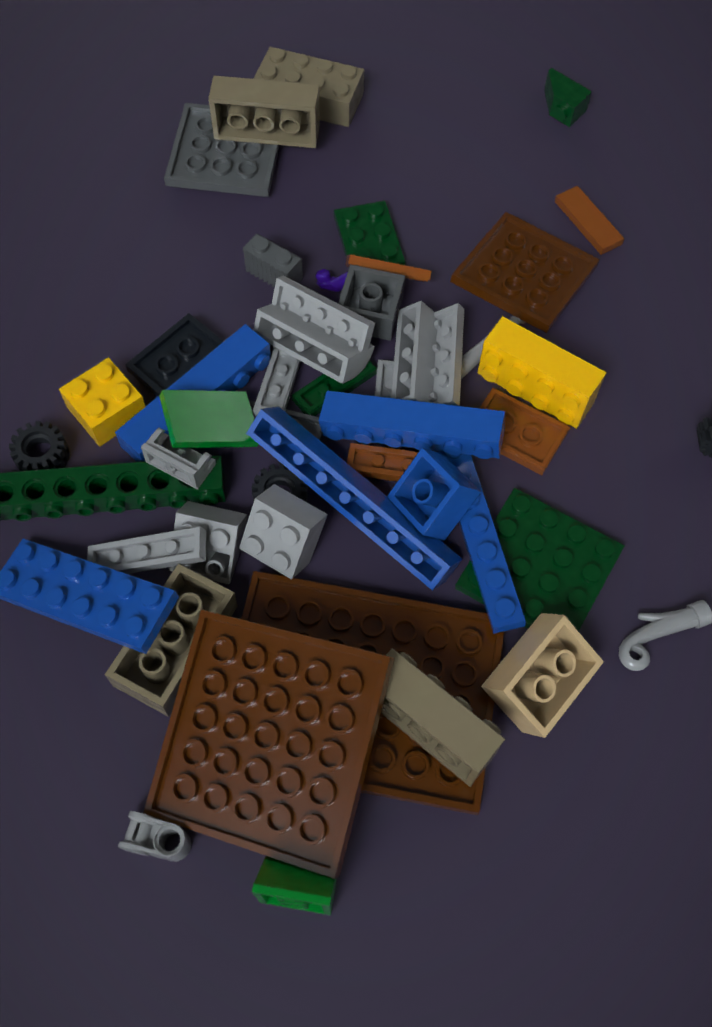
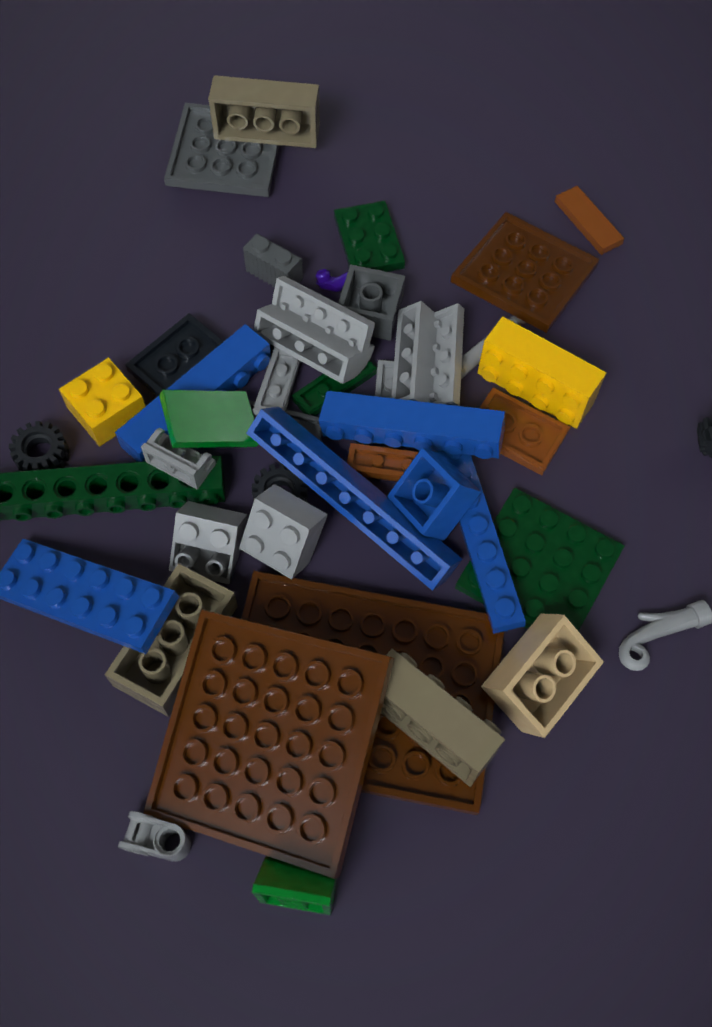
(151, 551): light grey plate -> none
(339, 84): dark tan brick -> none
(409, 272): dark orange tile -> none
(565, 98): dark green slope -> none

